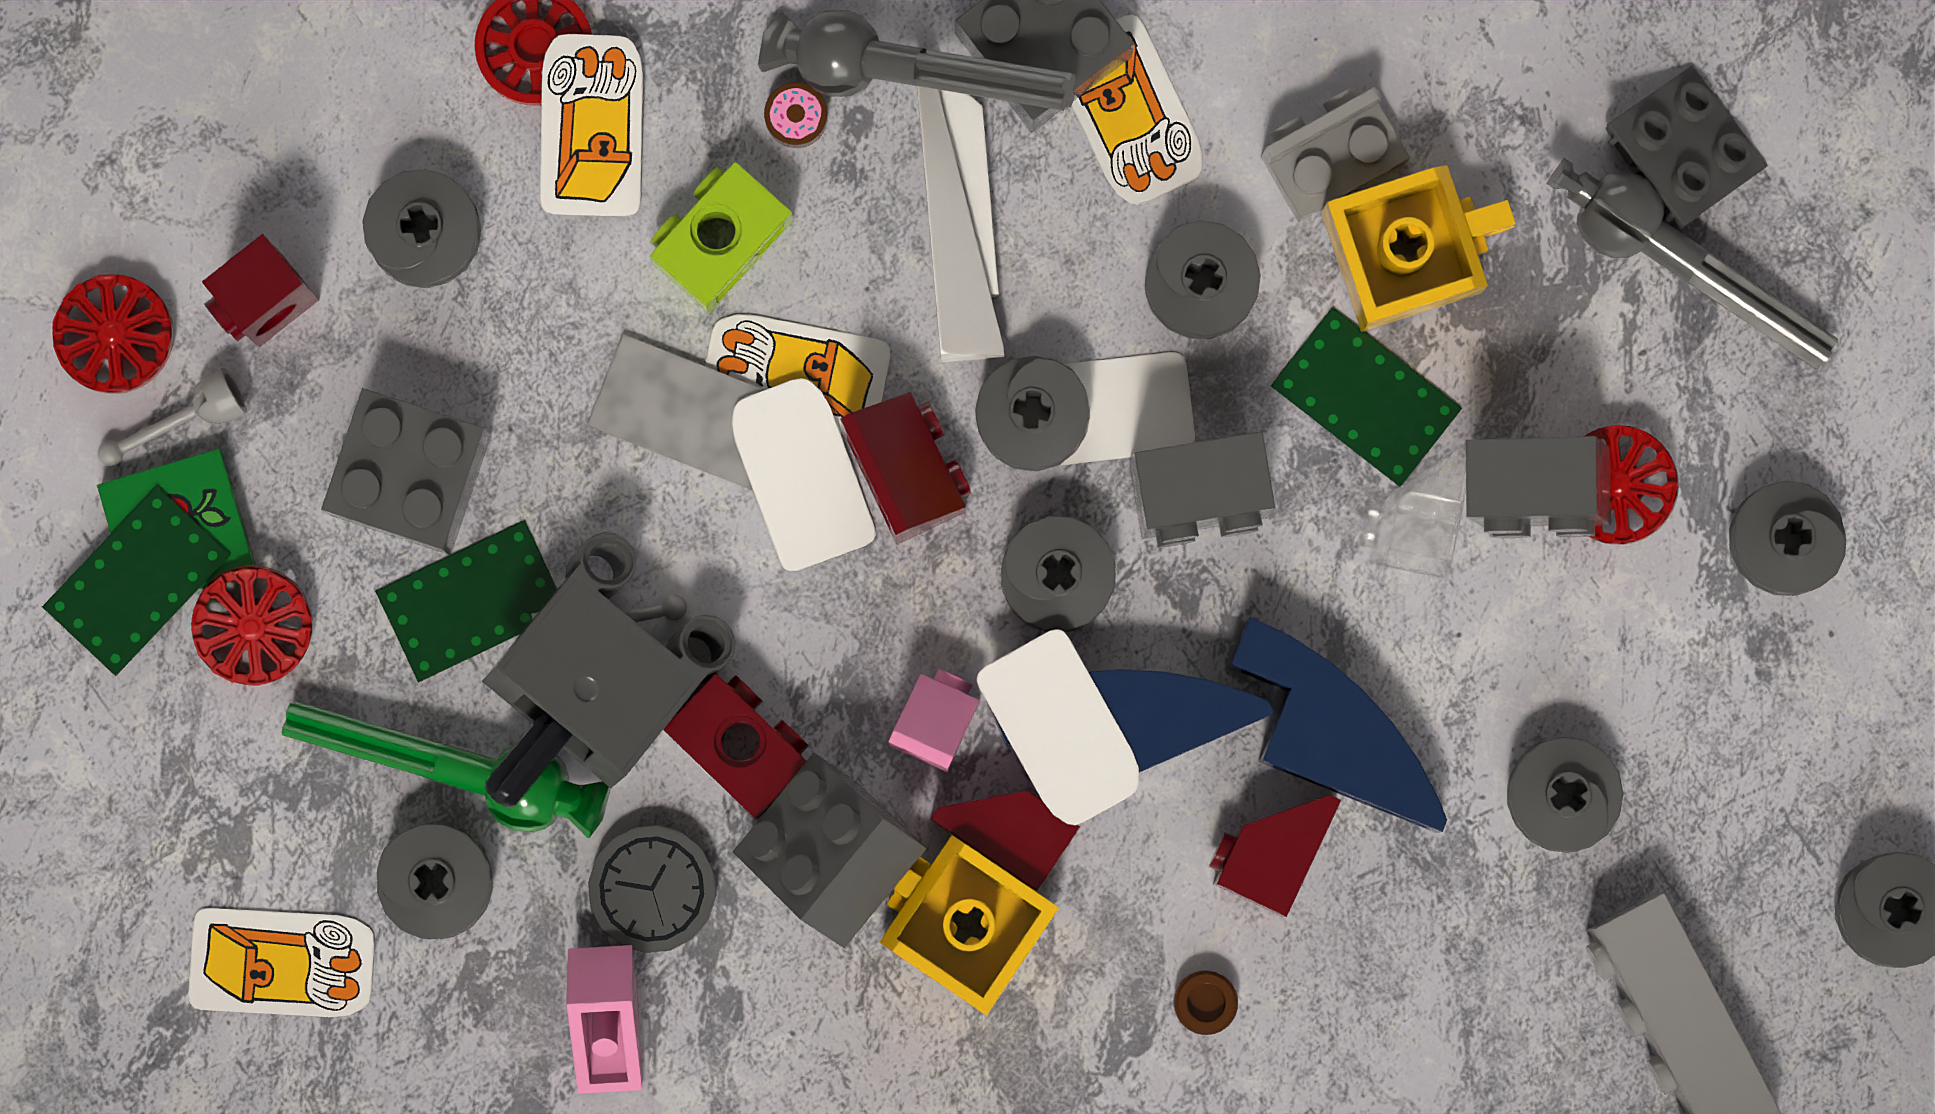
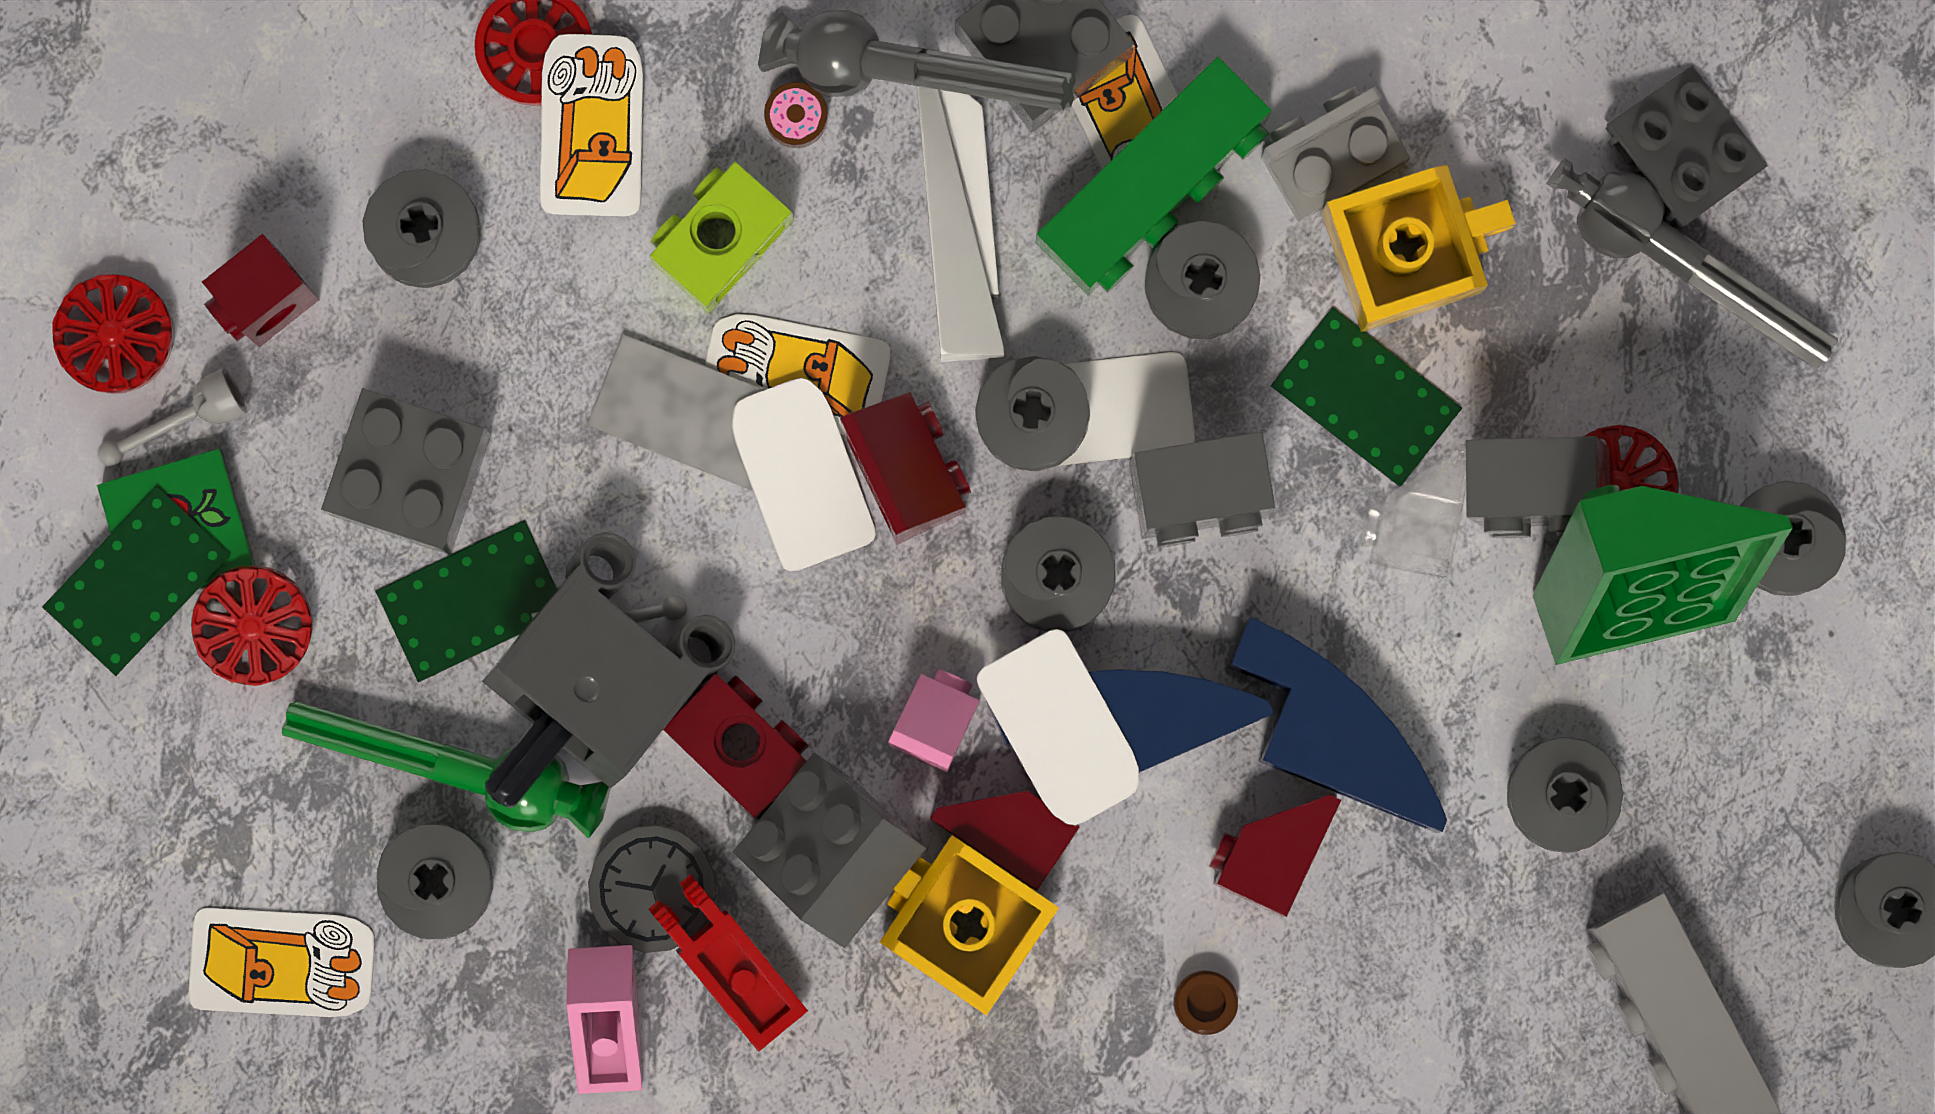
(732, 969): none -> red hinge
(1153, 177): none -> green brick
(1651, 569): none -> green slope

